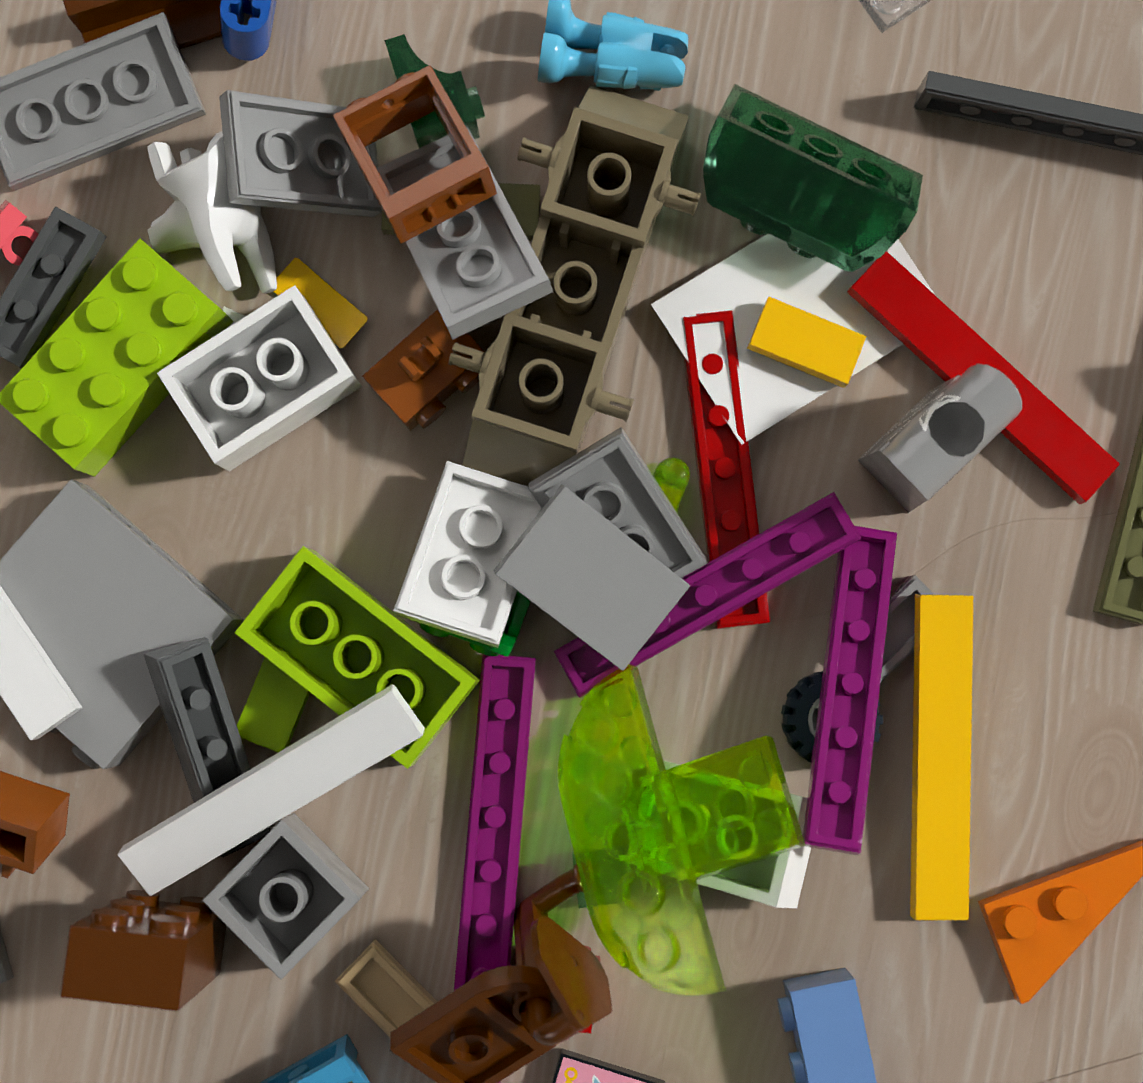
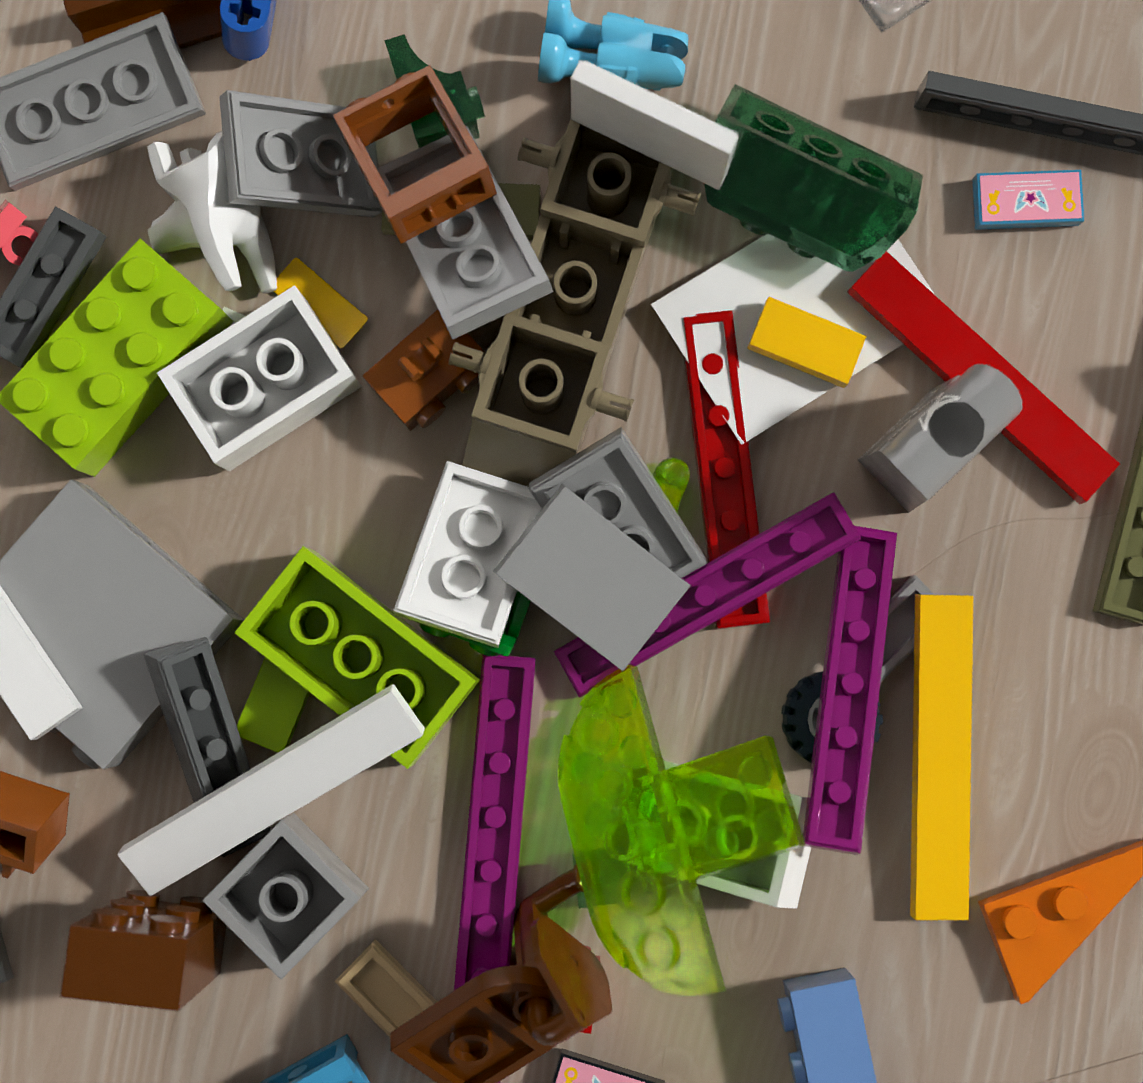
(651, 124): none -> white tile
(1028, 199): none -> tile

